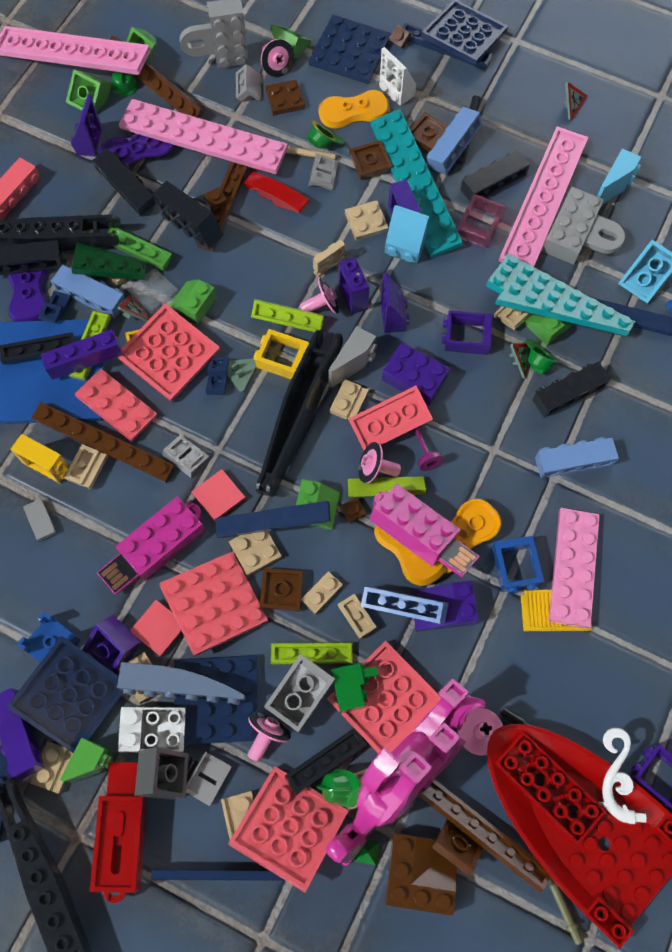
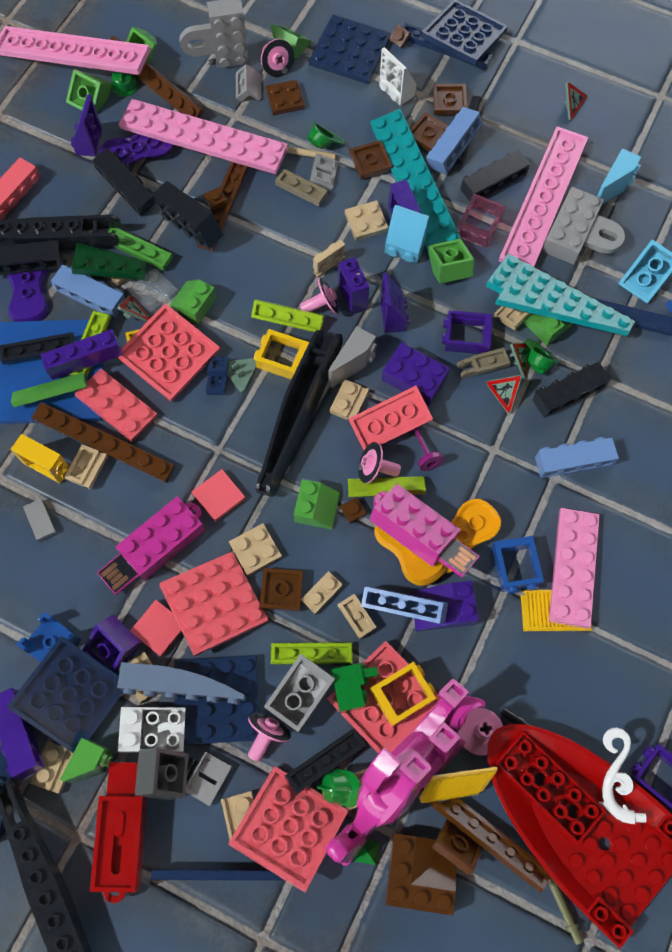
(49, 389): none -> bright green tile
(55, 307): dark blue slope -> none
(191, 461): light grey piece -> none
(273, 519): dark blue tile -> none
(277, 192): red slope -> none
(301, 187): none -> dark tan plate
(341, 111): light orange plate -> none
(384, 704): none -> yellow window
(449, 98): none -> reddish brown plate
(450, 261): none -> bright green slope
(457, 784): none -> yellow window
(484, 362): none -> dark tan hinge
(506, 390): none -> piece

